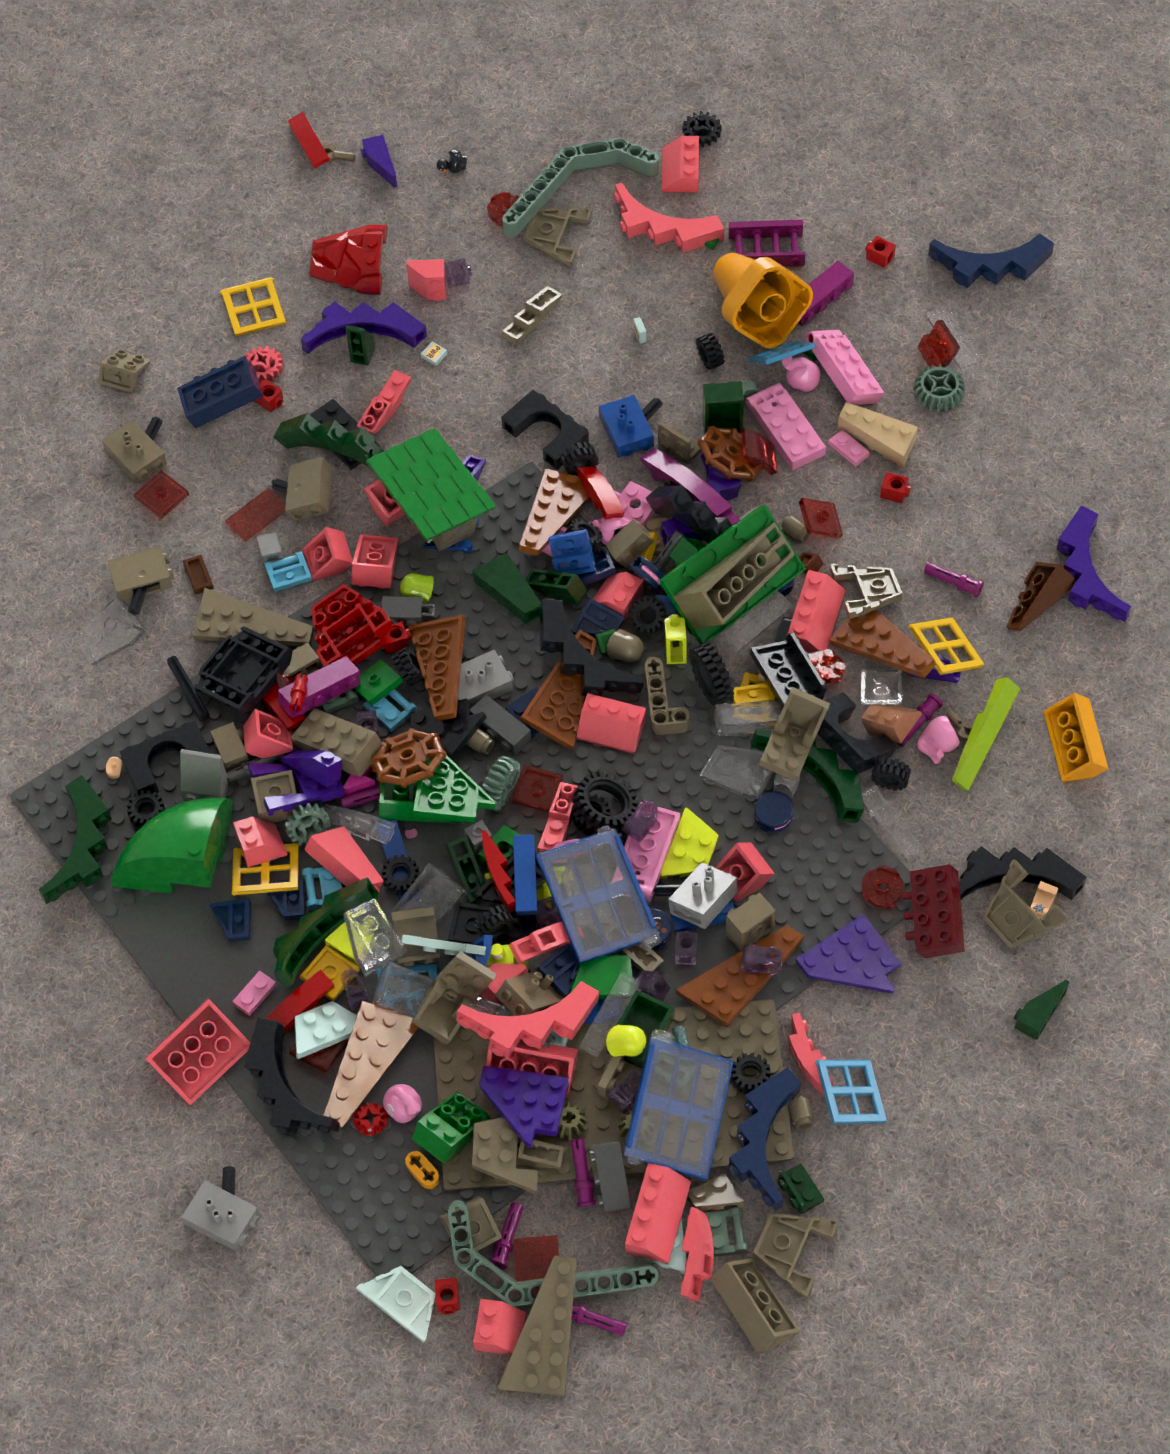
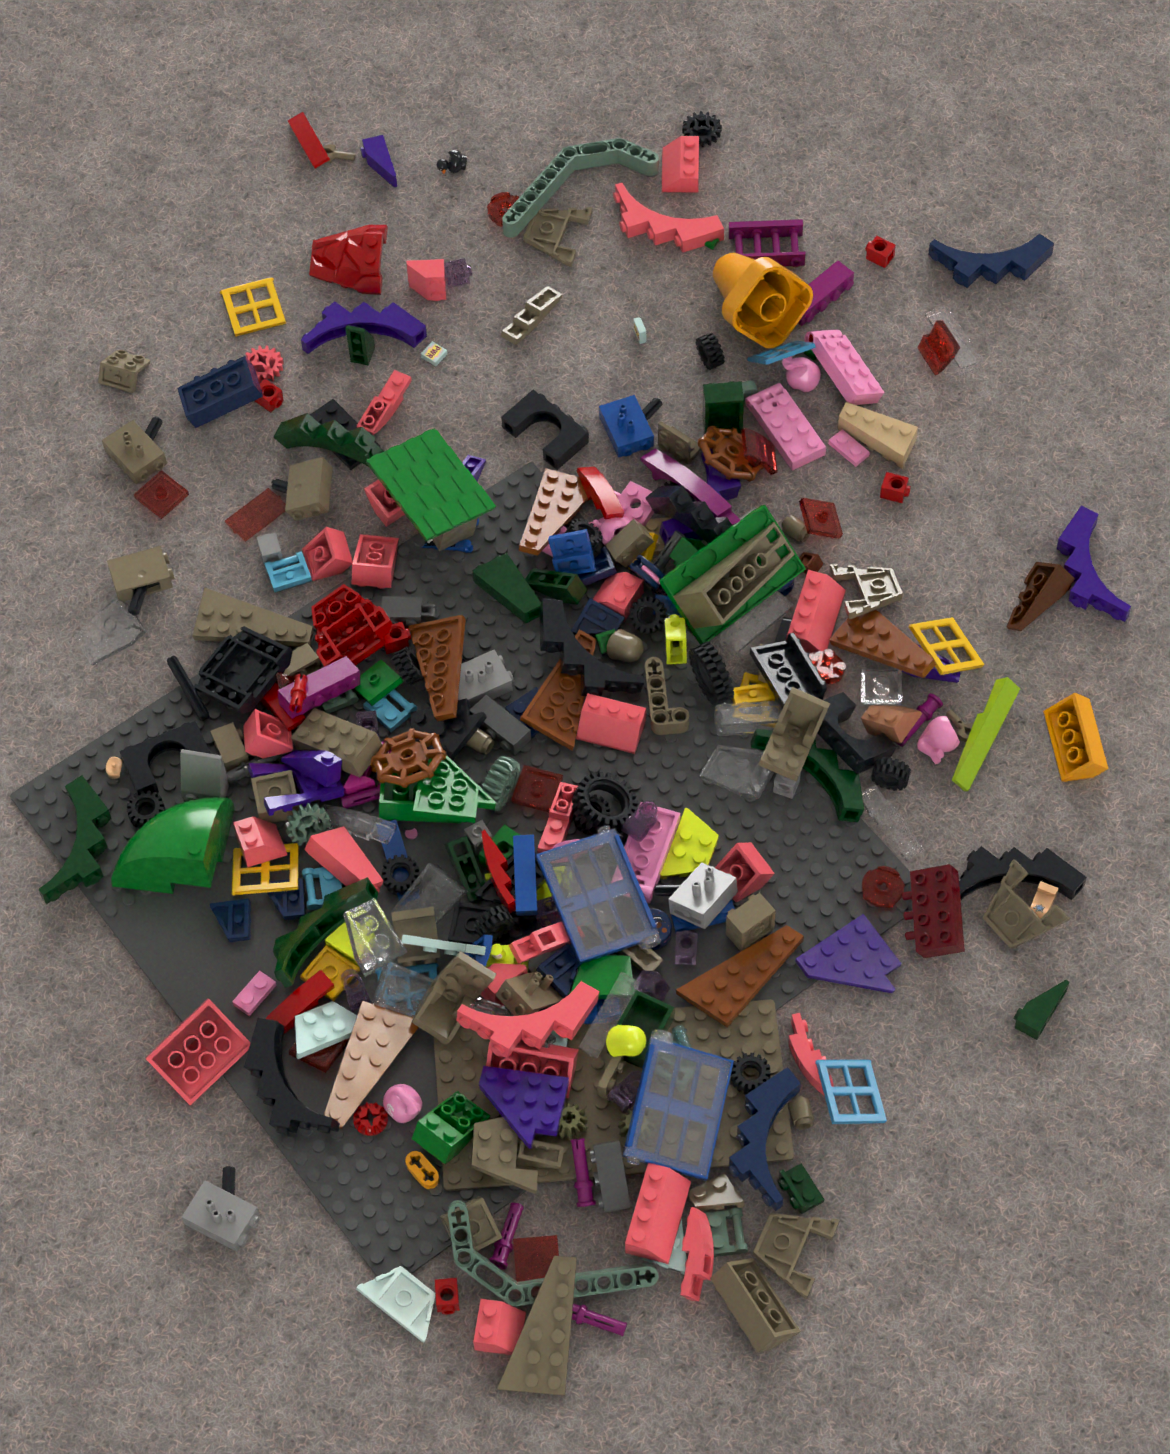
(198, 574): reddish brown tile -> none
(417, 586): lime hair -> none
(579, 456): black tyre -> none
(759, 959): clear purple piece -> none
(773, 812): dark blue head -> none
(940, 393): sand green gear -> none
(962, 582): magenta pin -> none

